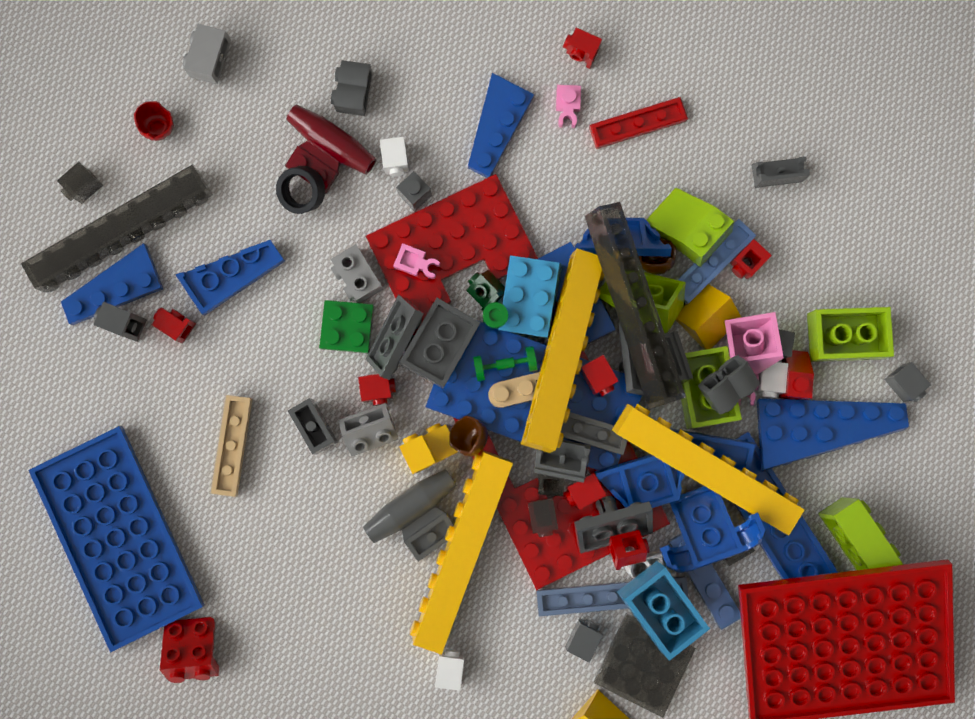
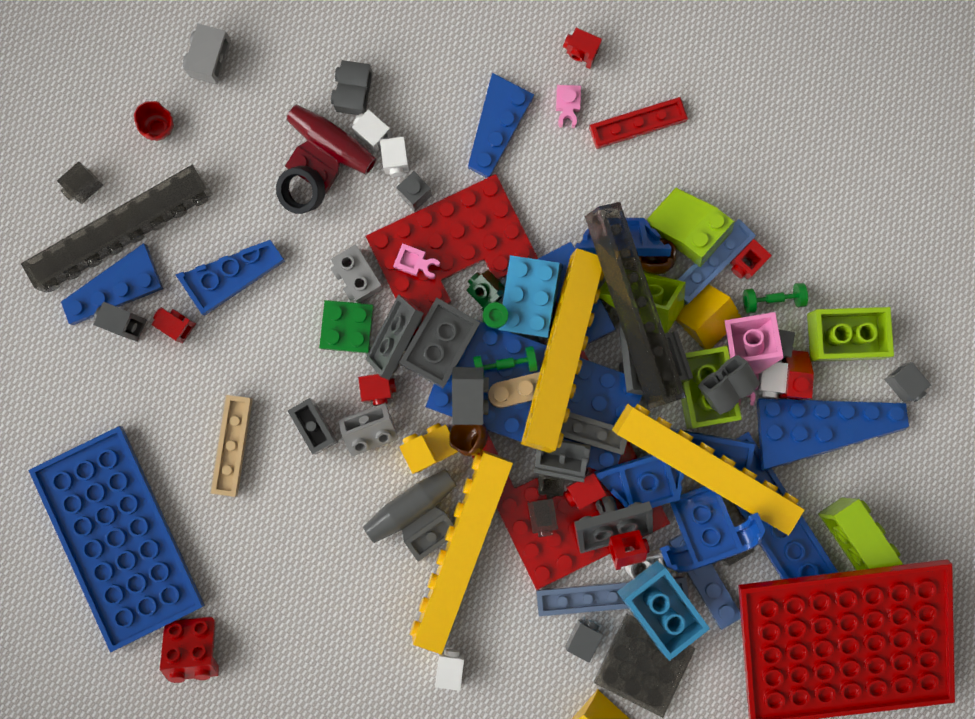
(371, 130): none -> white brick
(467, 395): none -> dark grey brick
(599, 376): red brick -> none
(779, 172): dark grey hinge -> none
(799, 294): none -> green wheel

